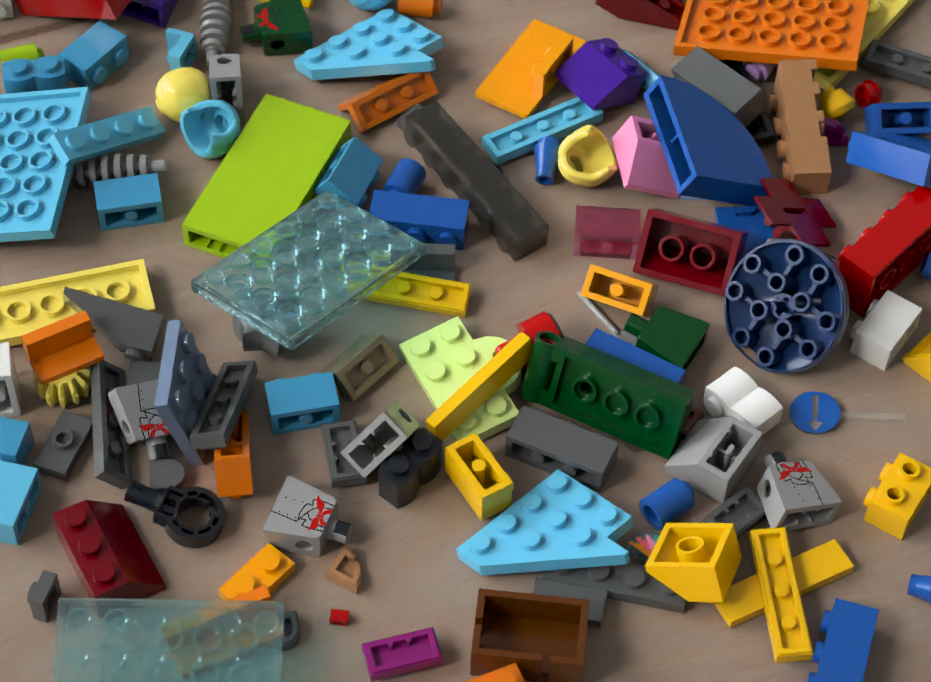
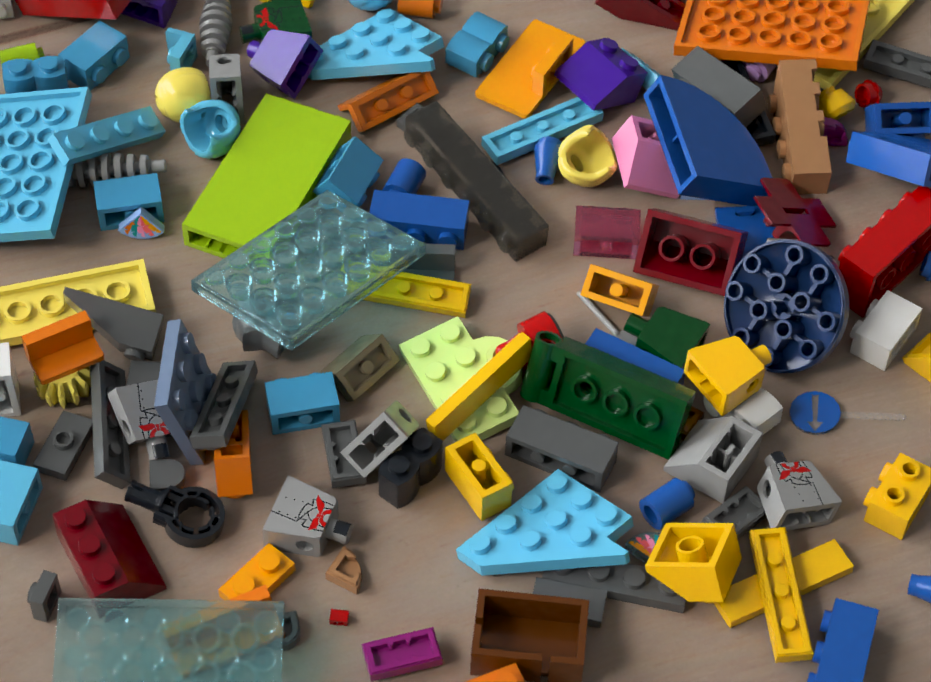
(141, 225): none -> tile
(284, 59): none -> torso
(477, 44): none -> dark azure brick
(727, 371): none -> yellow torso

